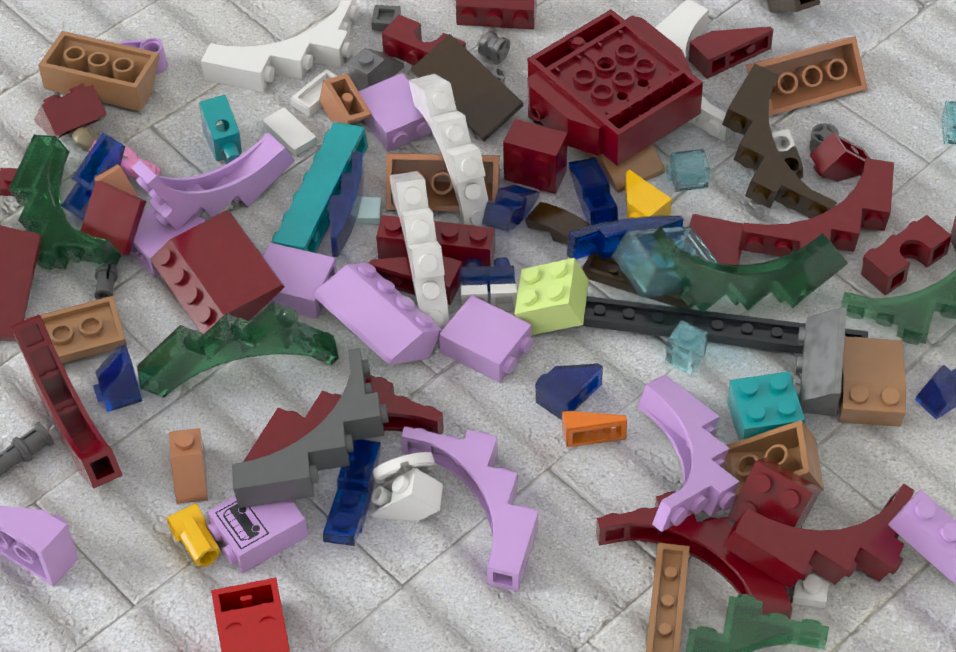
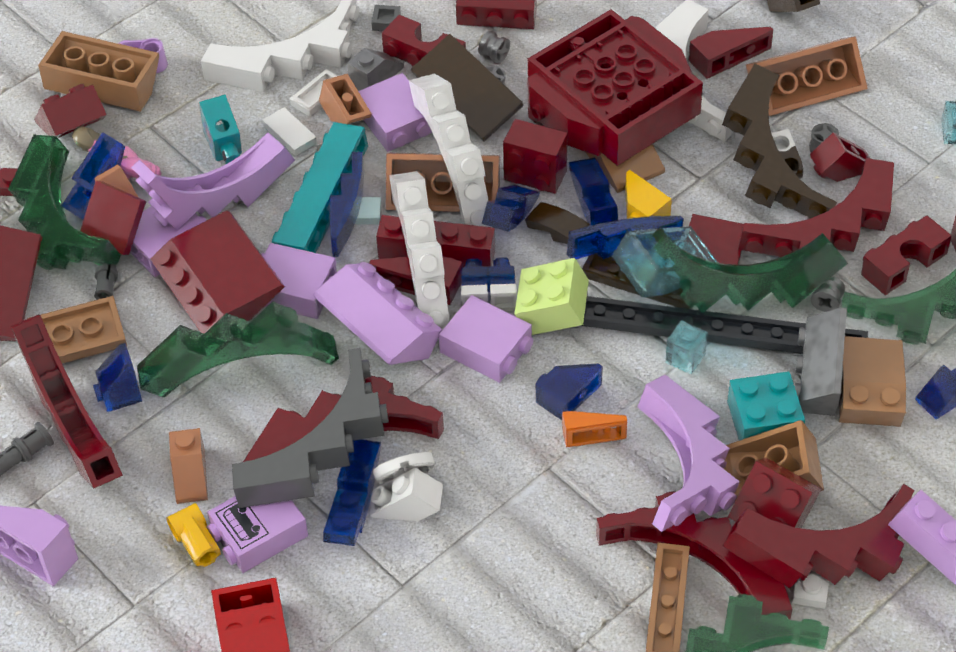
(496, 490): lavender arch -> none
(688, 170): clear light blue brick -> none
(828, 295): none -> flat silver wheel

